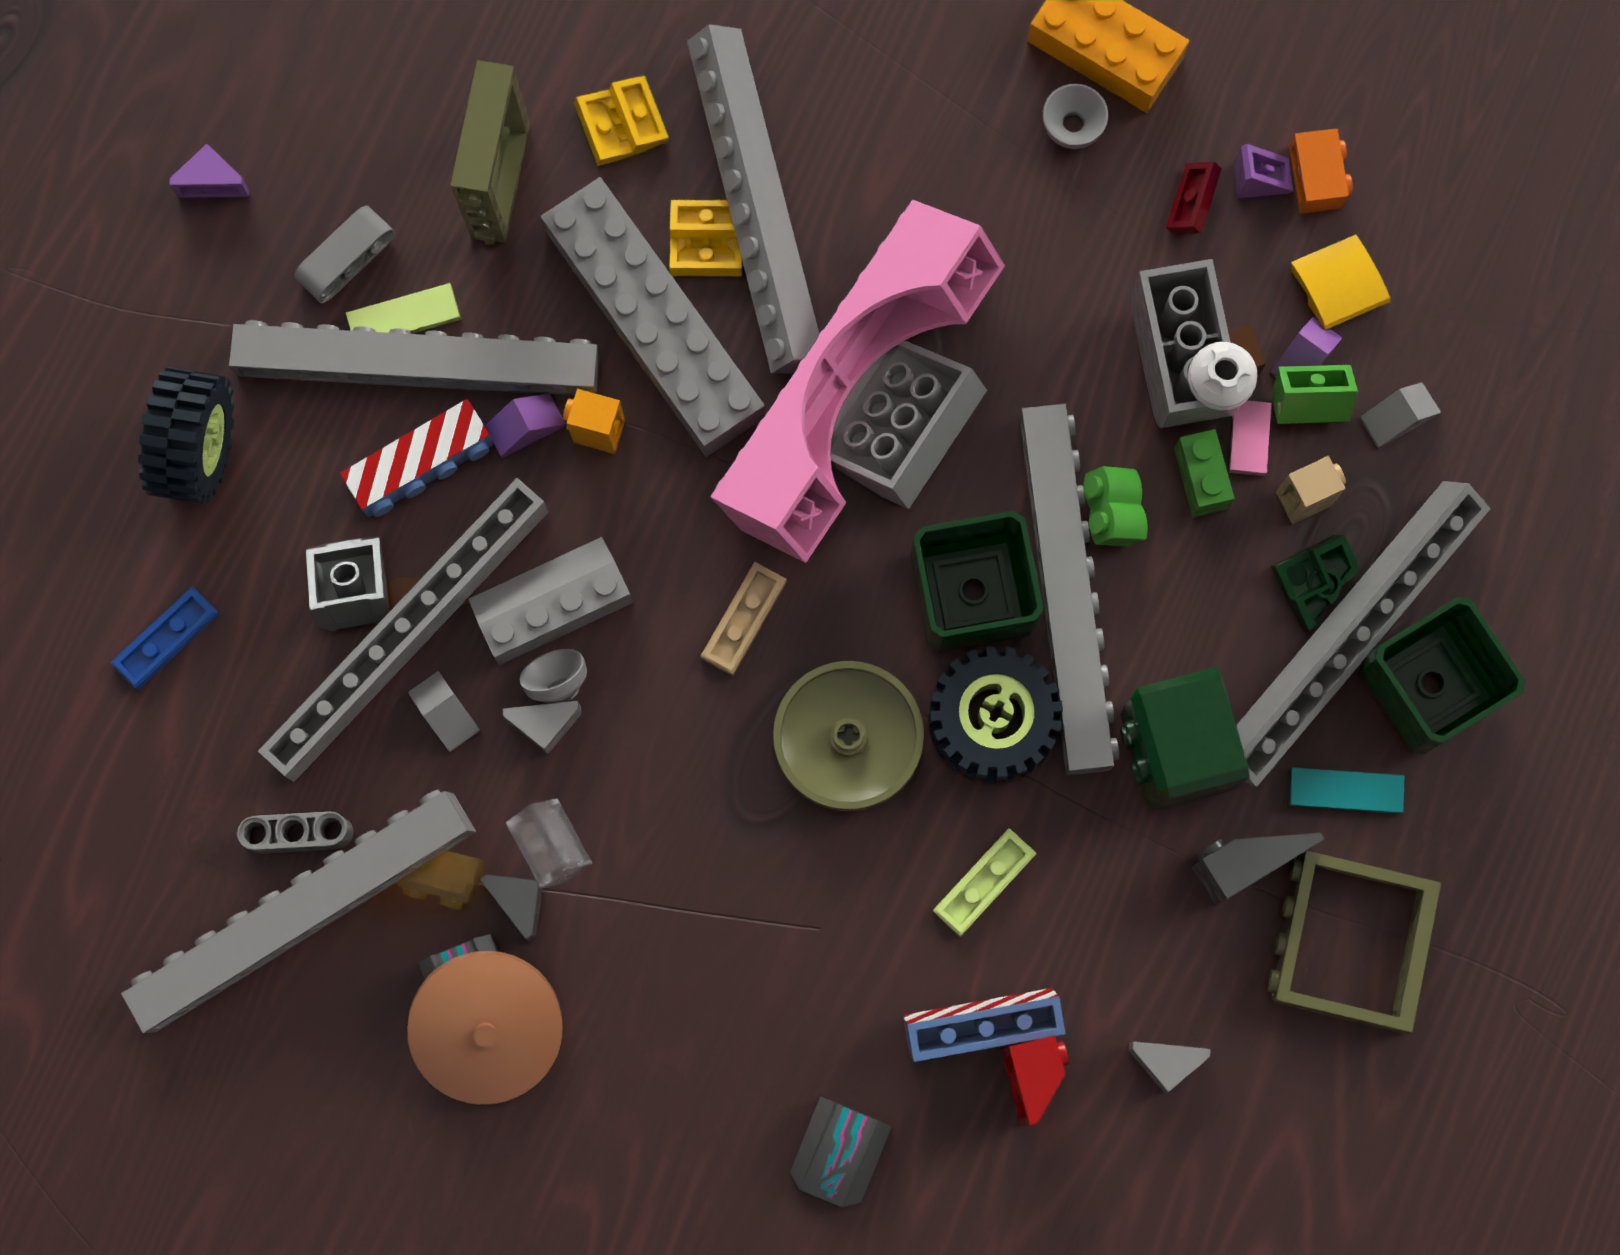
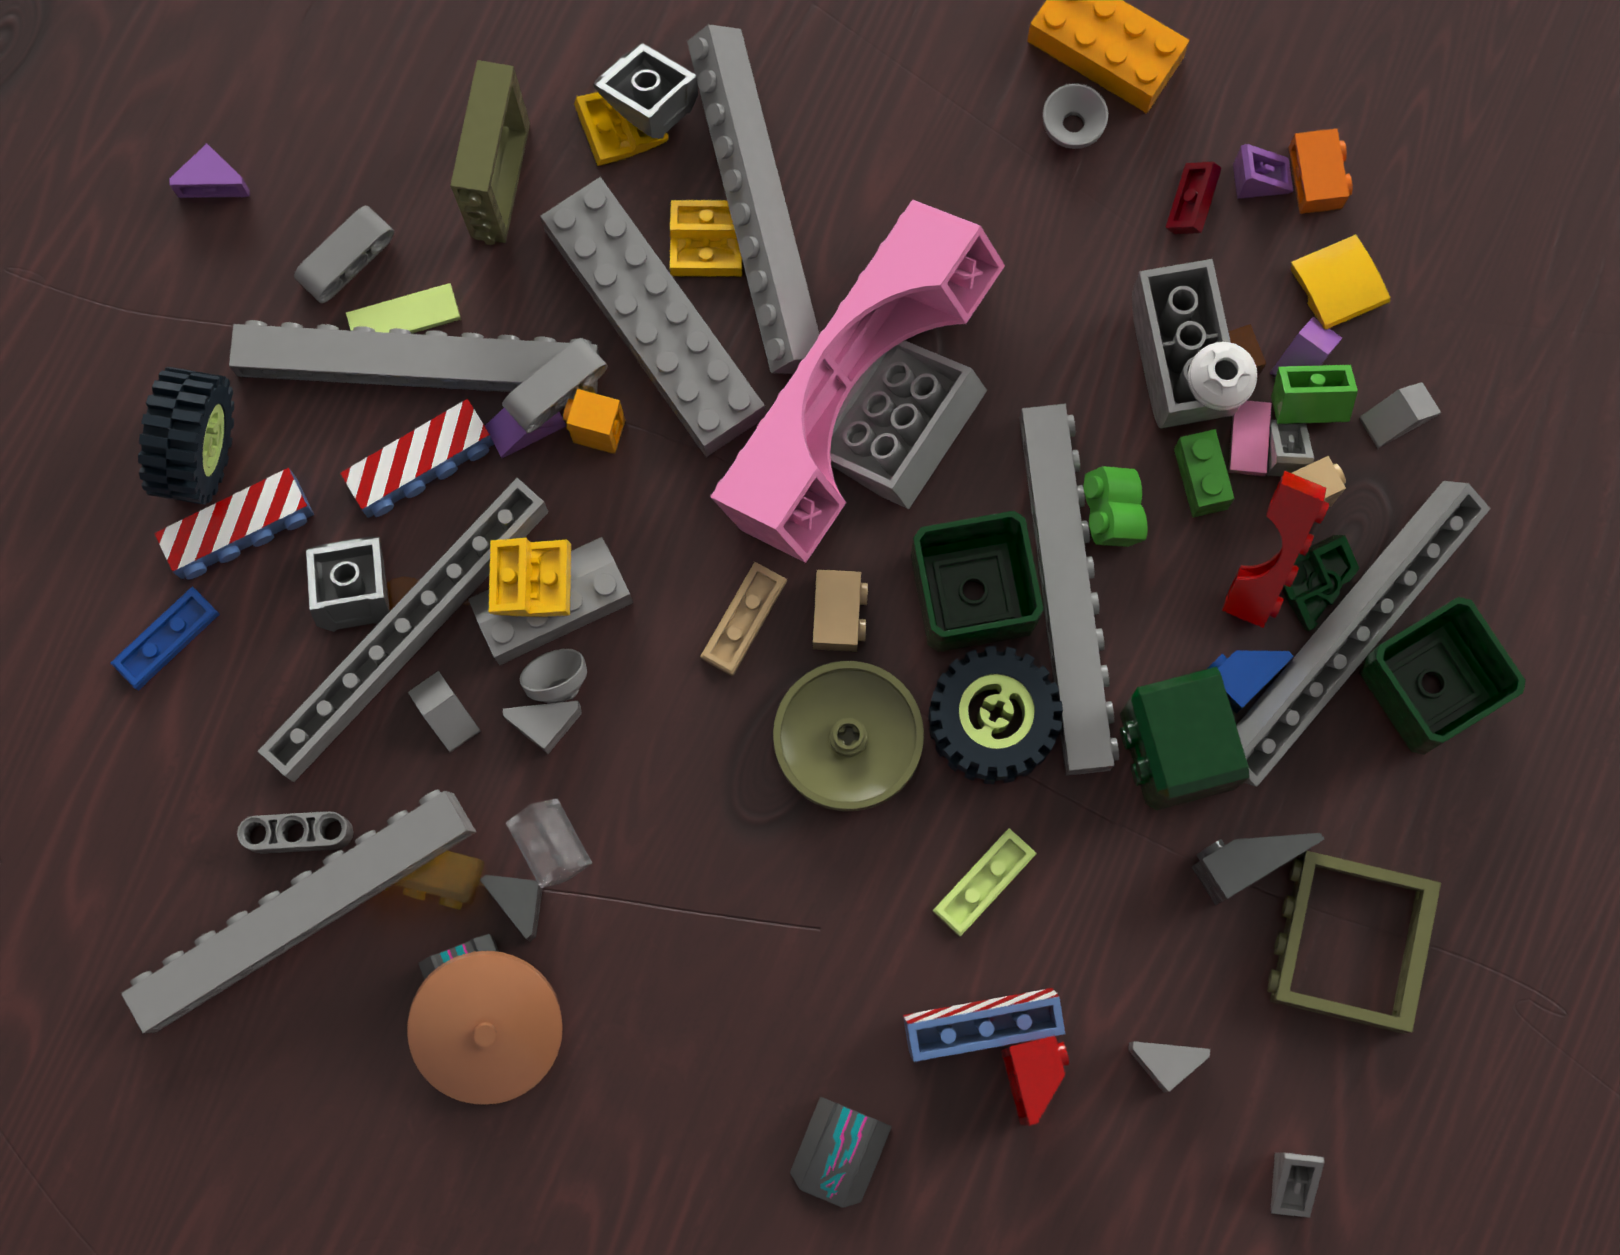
(234, 524): none -> brick
(530, 578): none -> yellow slope
(554, 384): none -> light grey beam
(648, 90): none -> dark grey slope
(837, 610): none -> tan brick
(1248, 673): none -> blue slope
(1288, 448): none -> light grey slope
(1293, 511): none -> red arch
(1295, 1183): none -> light grey slope
(1346, 790): teal tile -> none

